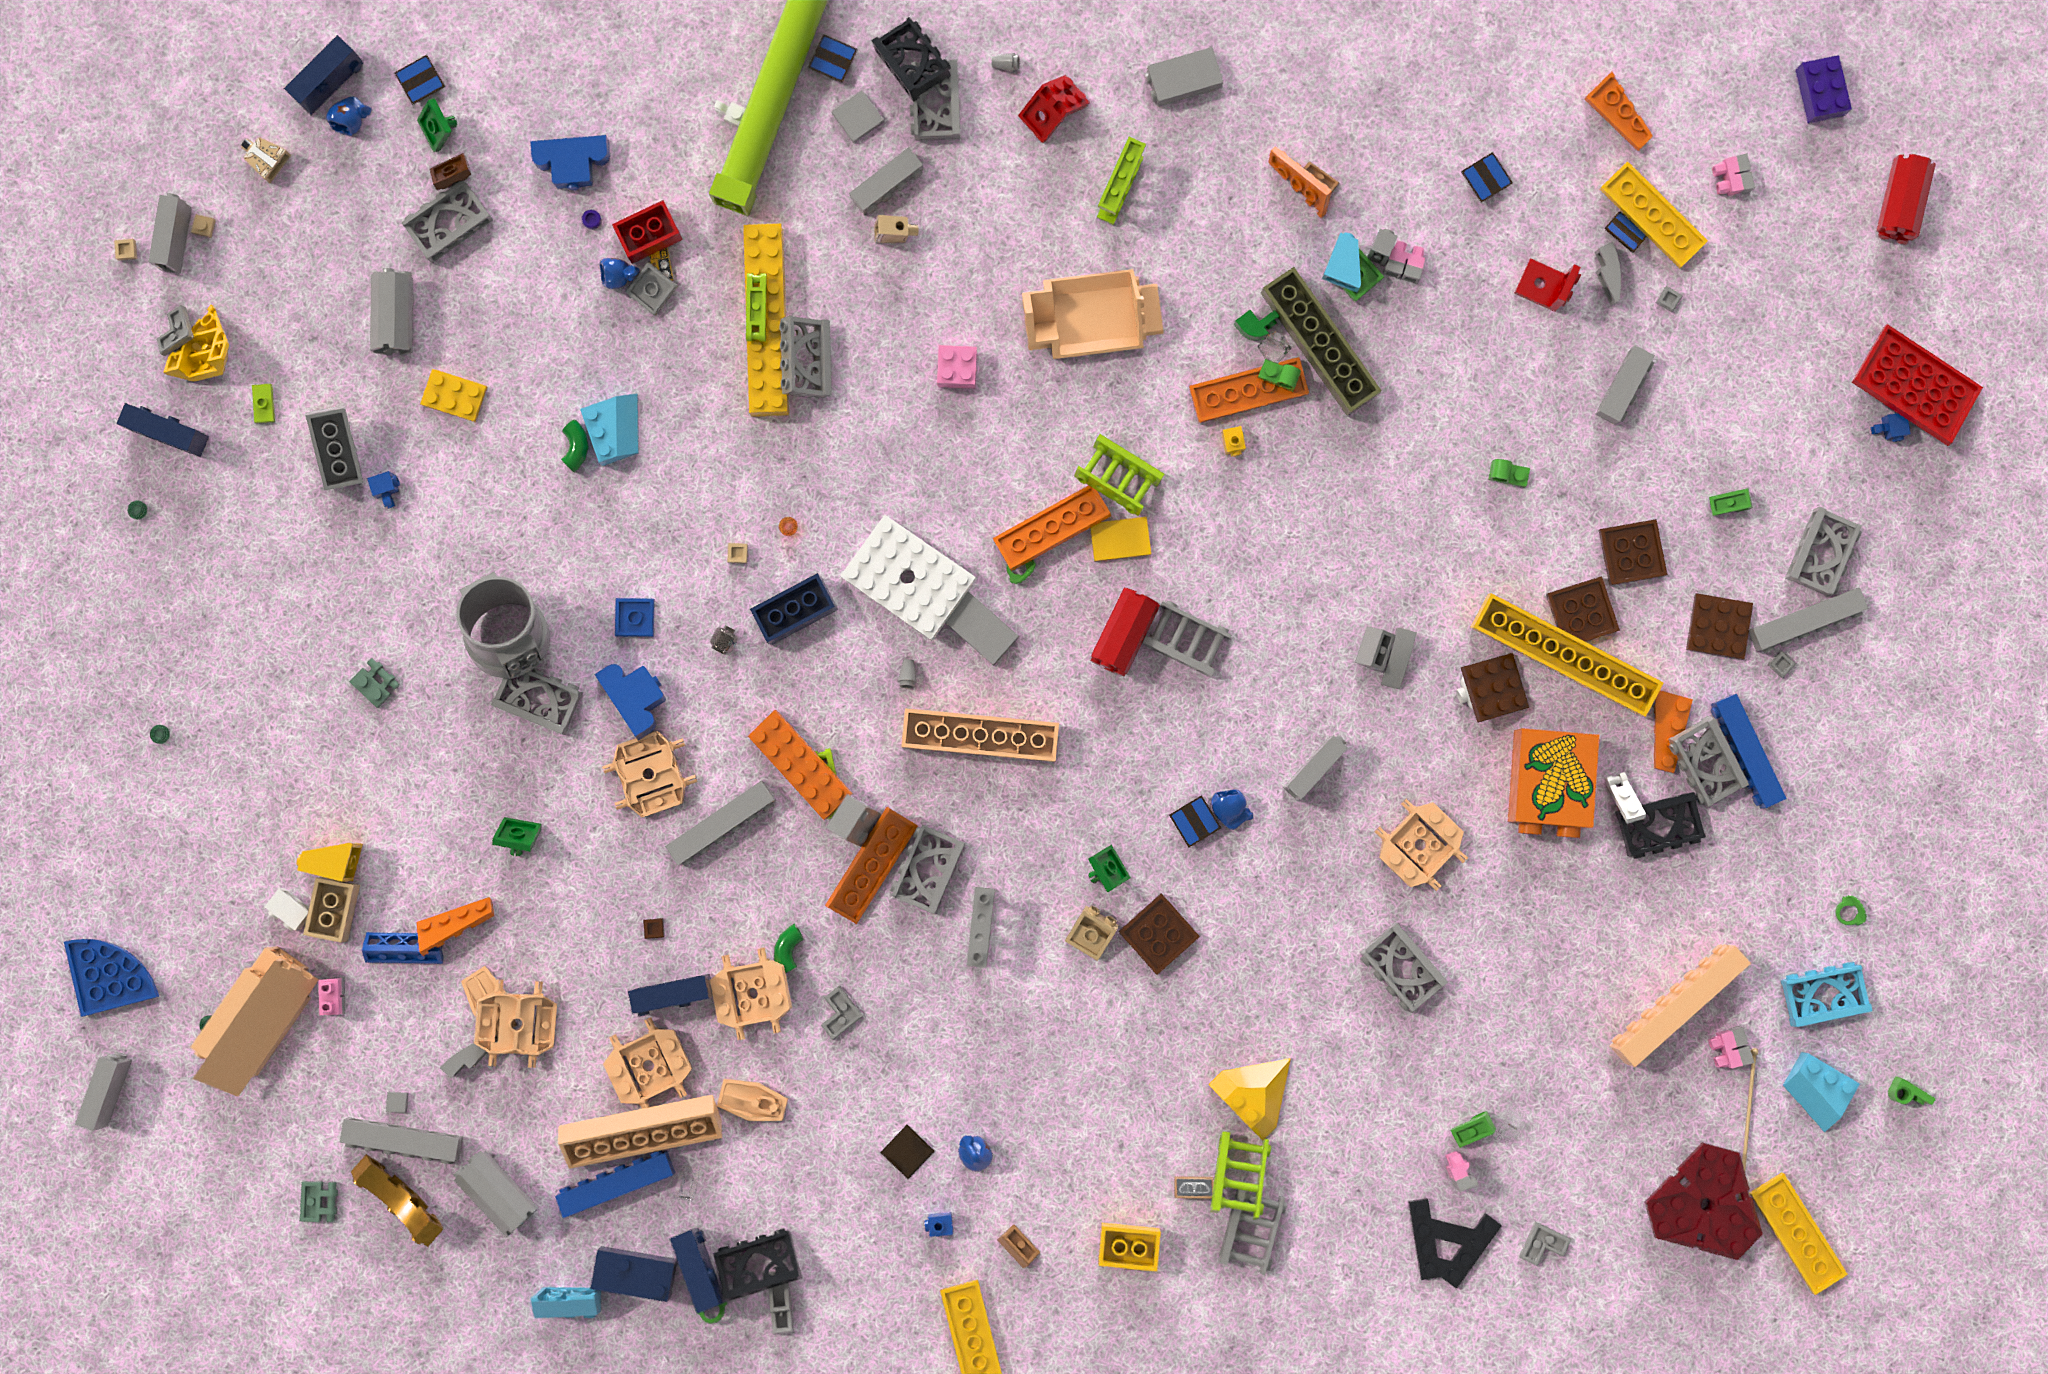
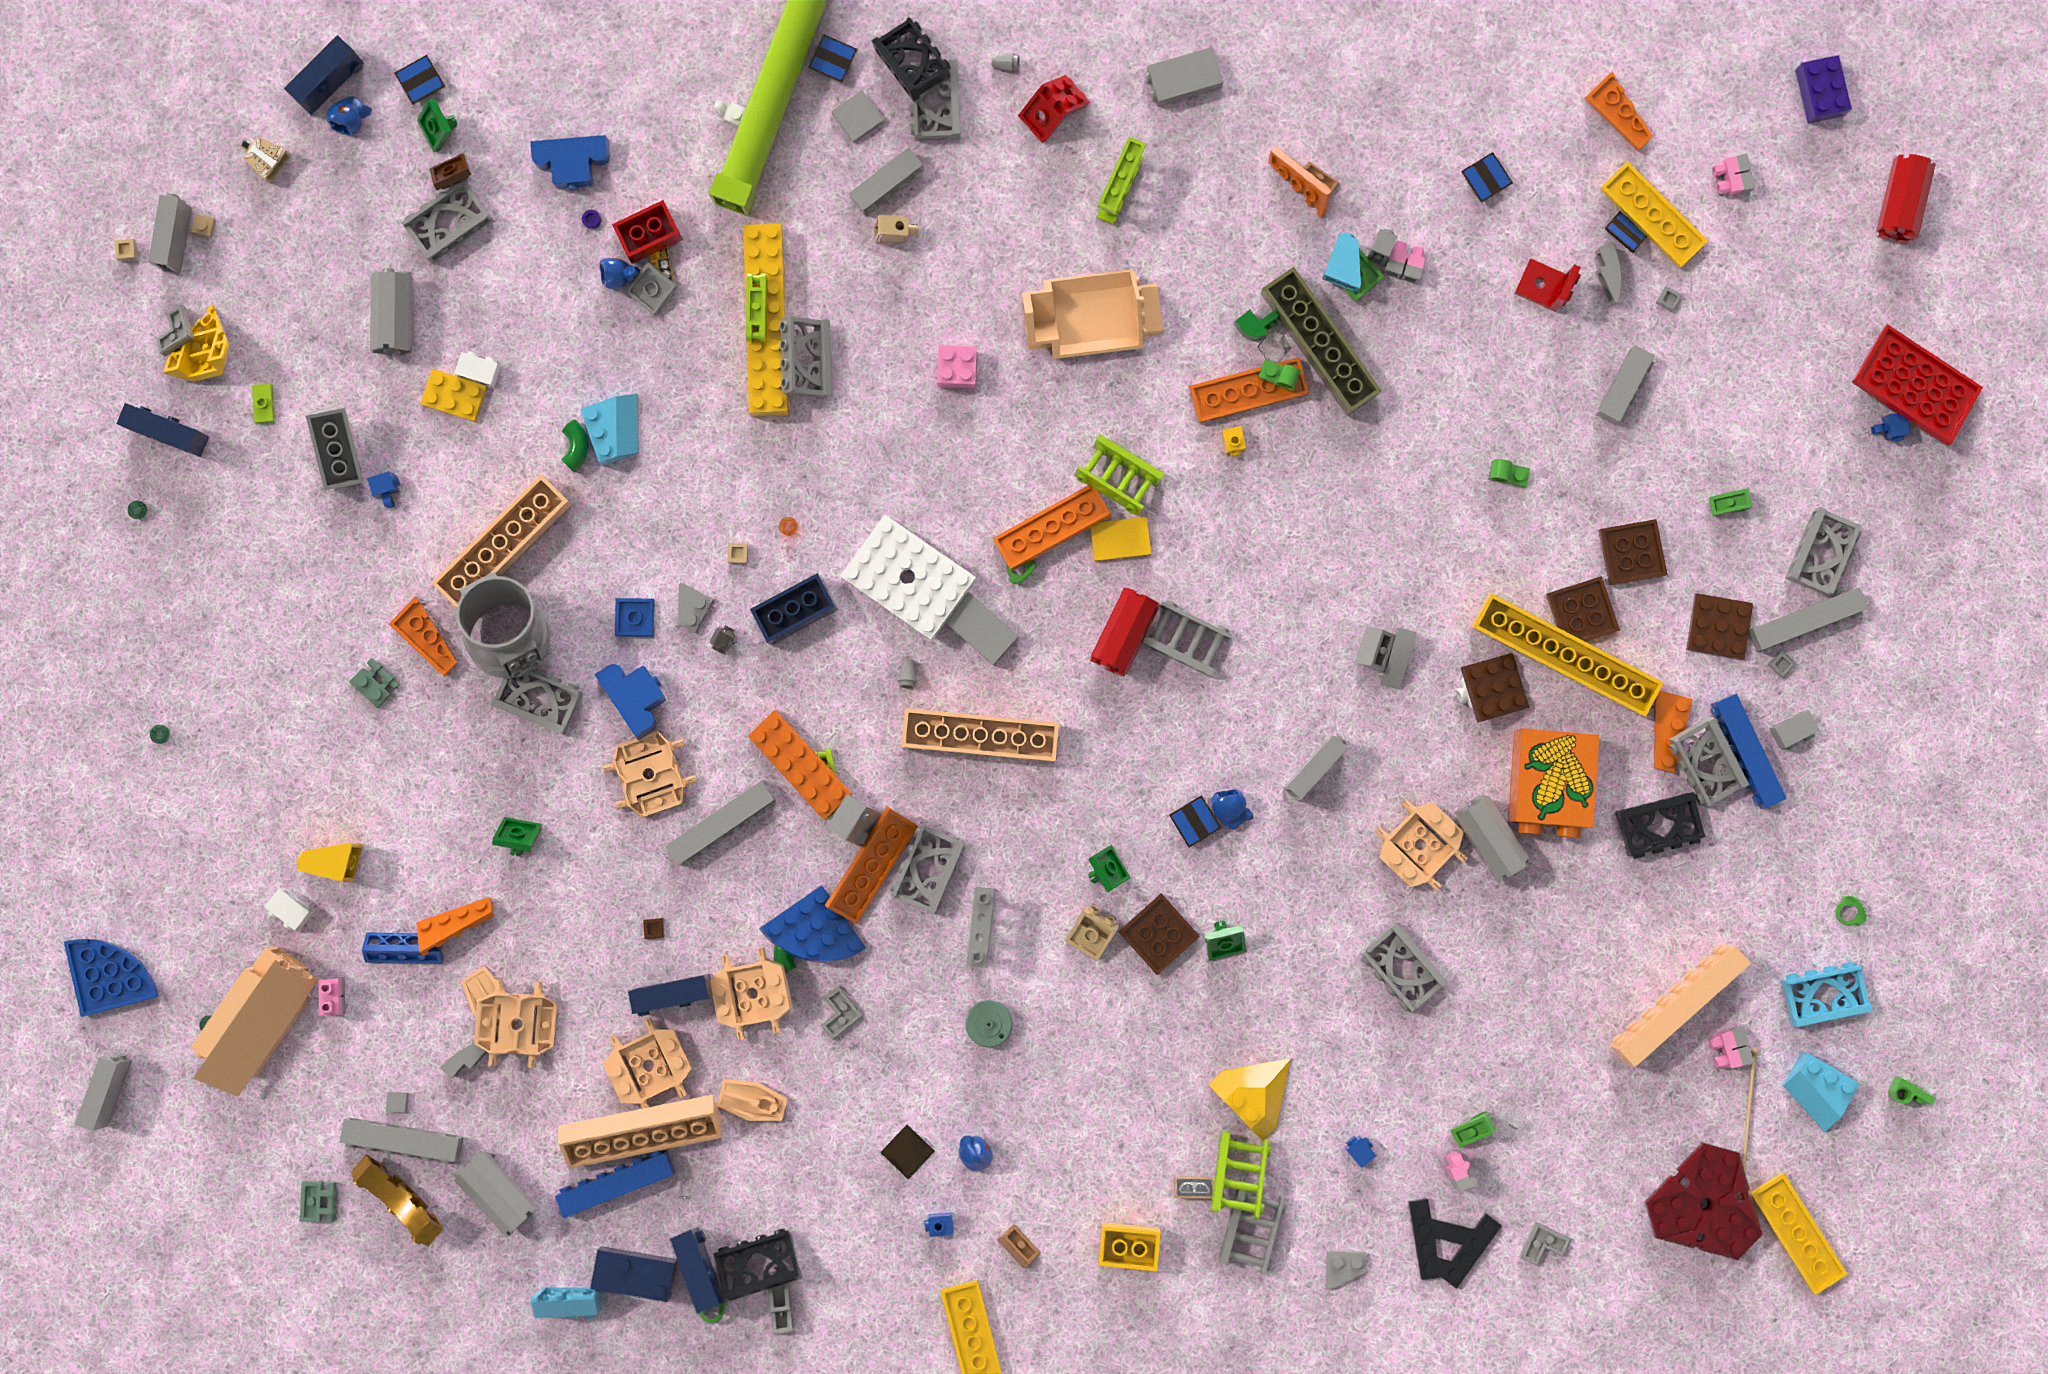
(331, 909): tan brick -> none
(421, 633): none -> orange wing
(478, 369): none -> white brick
(504, 538): none -> light nougat brick
(692, 607): none -> light grey wing
(813, 931): none -> blue plate
(989, 1023): none -> sand green wheel
(1225, 941): none -> green tile
(1343, 1266): none -> light grey wing
(1360, 1150): none -> blue brick
(1492, 837): none -> light grey brick
(1625, 798): white plate -> none
(1794, 729): none -> light grey brick

